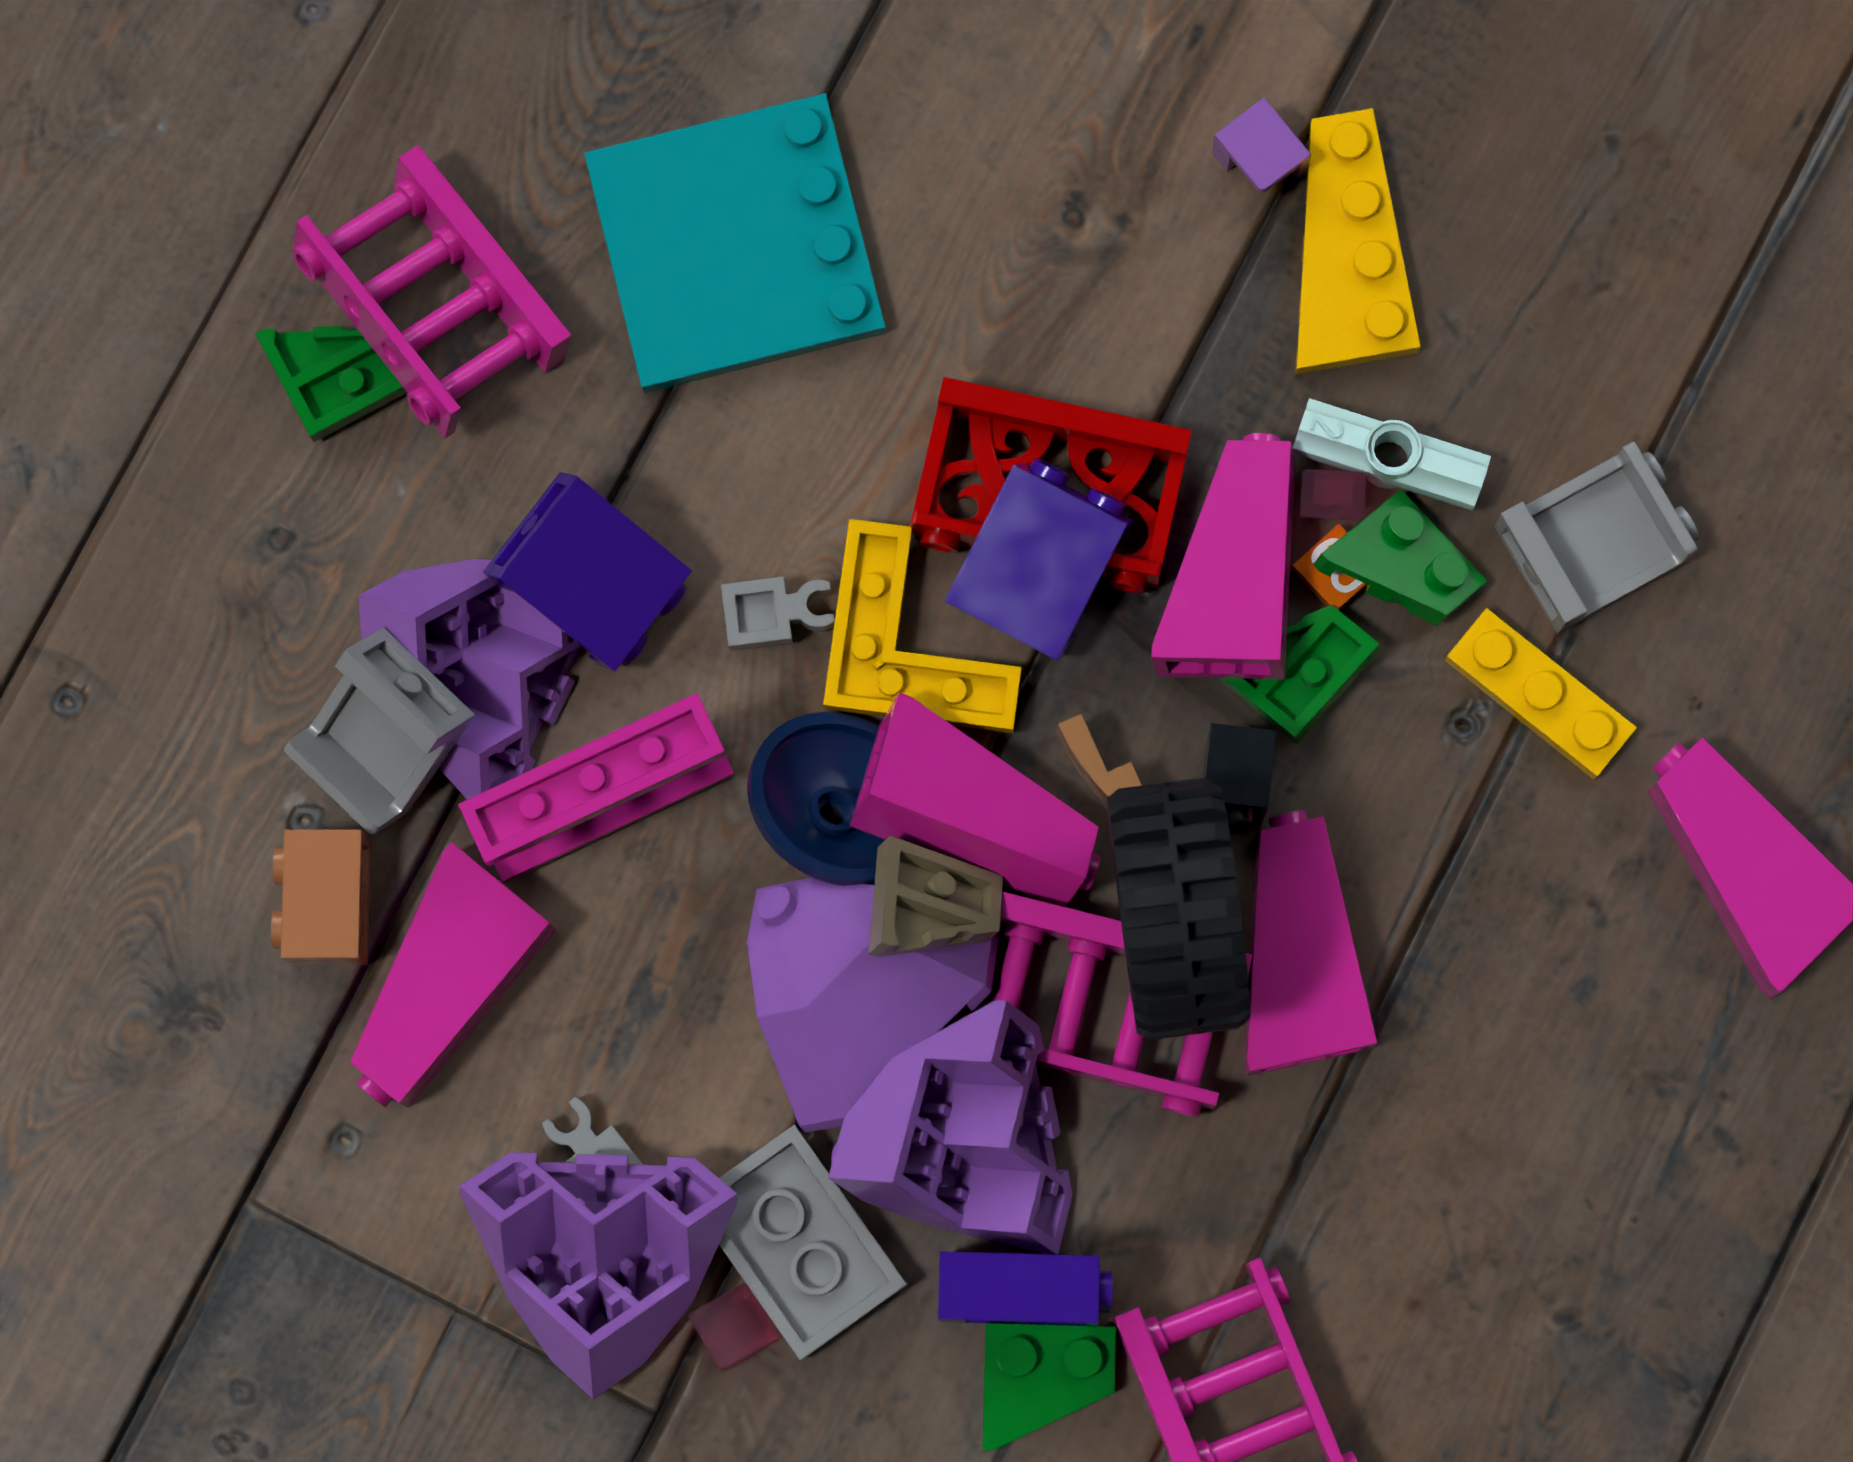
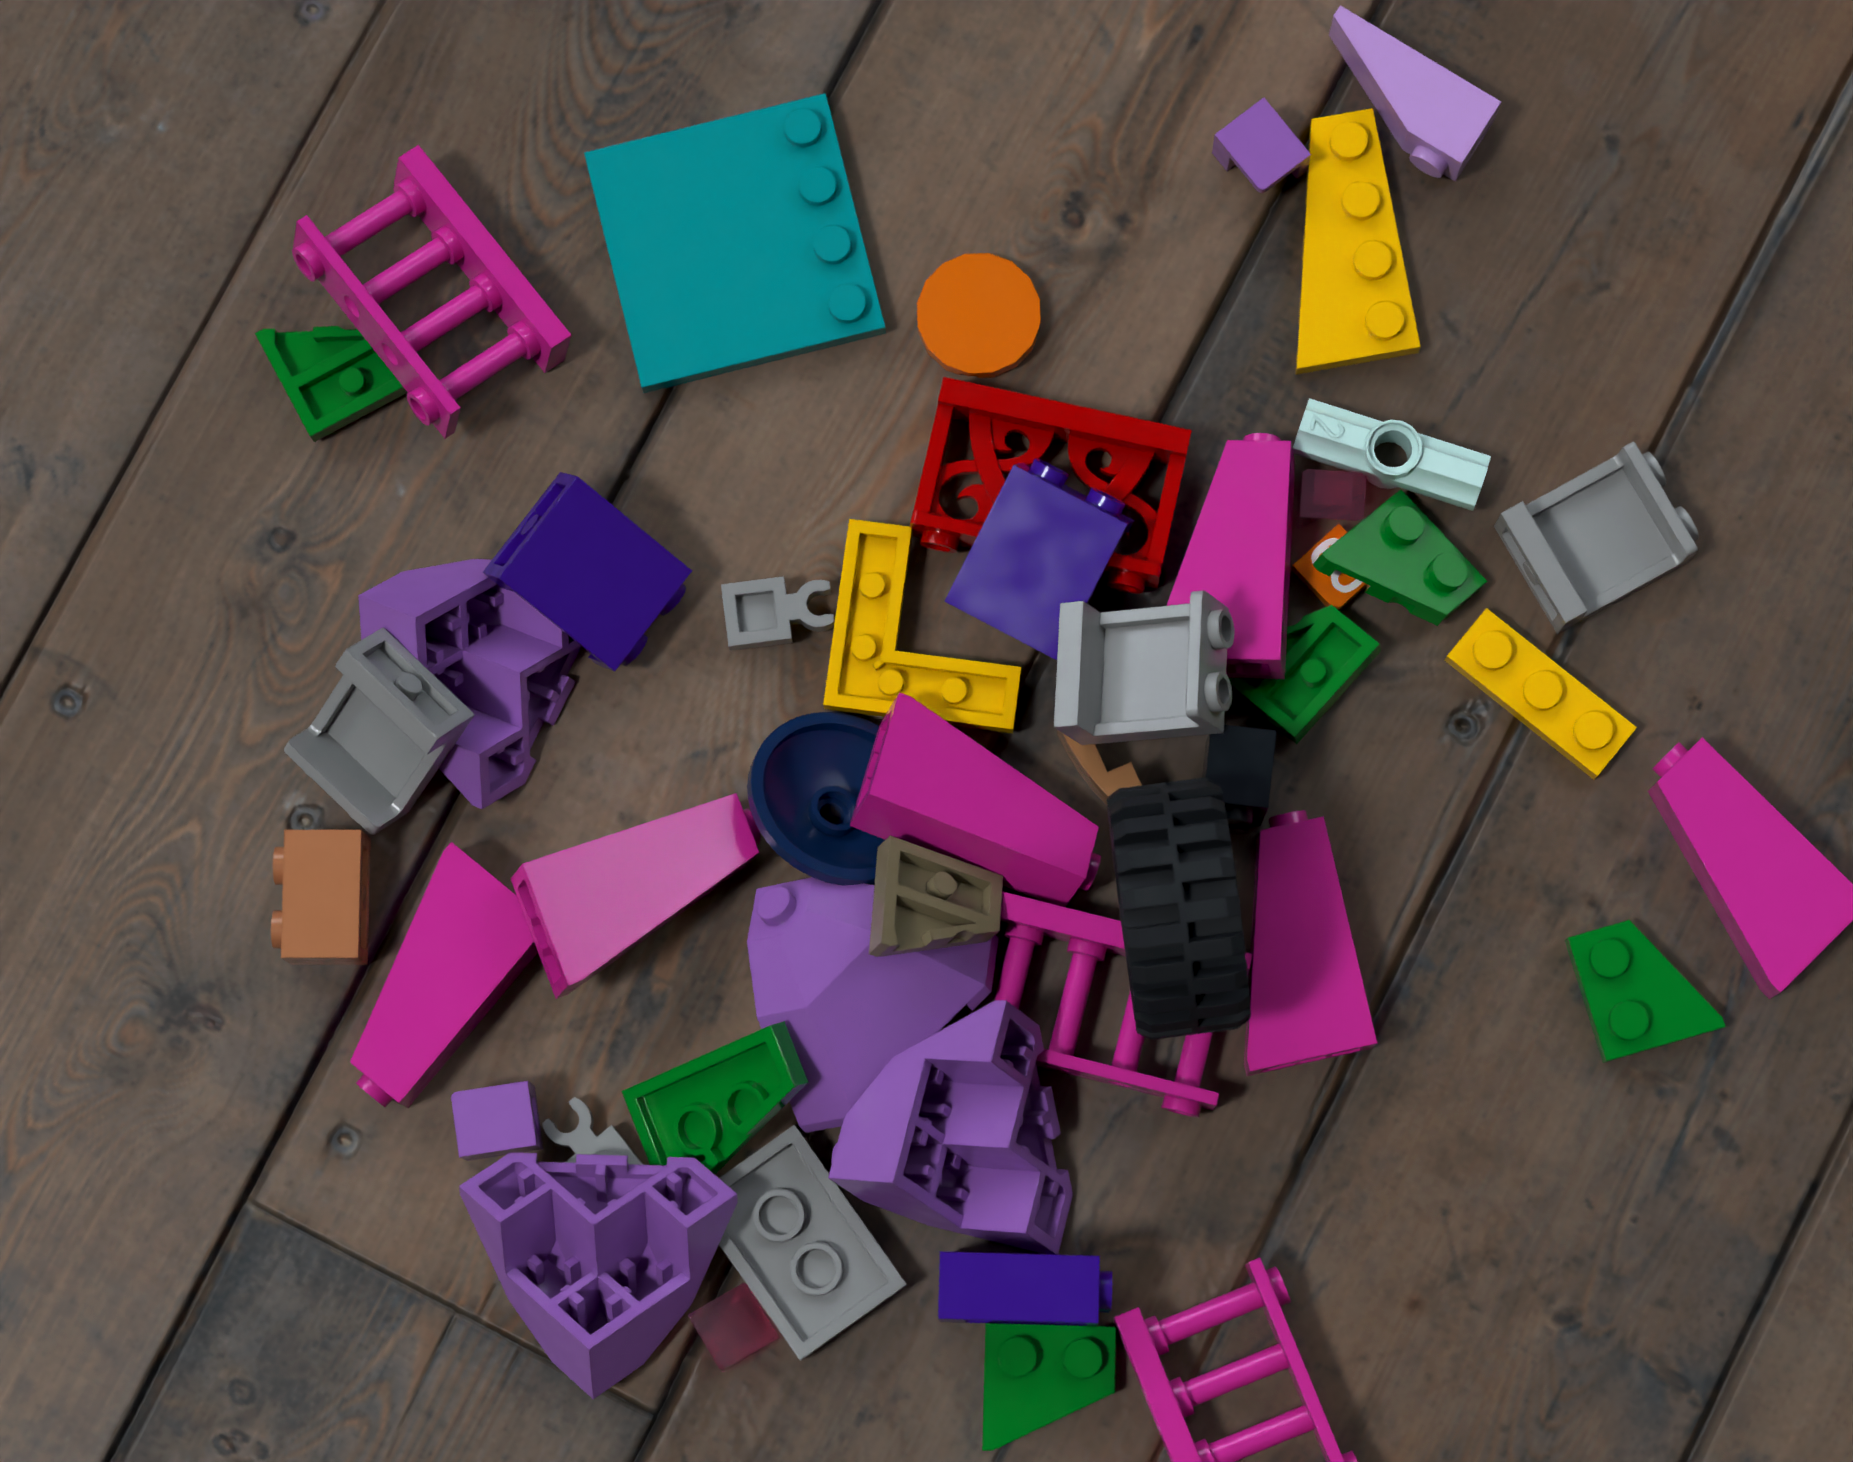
(496, 1120): none -> medium lavender panel
(597, 788): dark pink fence -> none
(621, 888): none -> dark pink slope
(717, 1099): none -> green wing
(978, 315): none -> orange tile
(1143, 671): none -> light grey panel
(1421, 102): none -> lavender slope
(1635, 993): none -> green wing

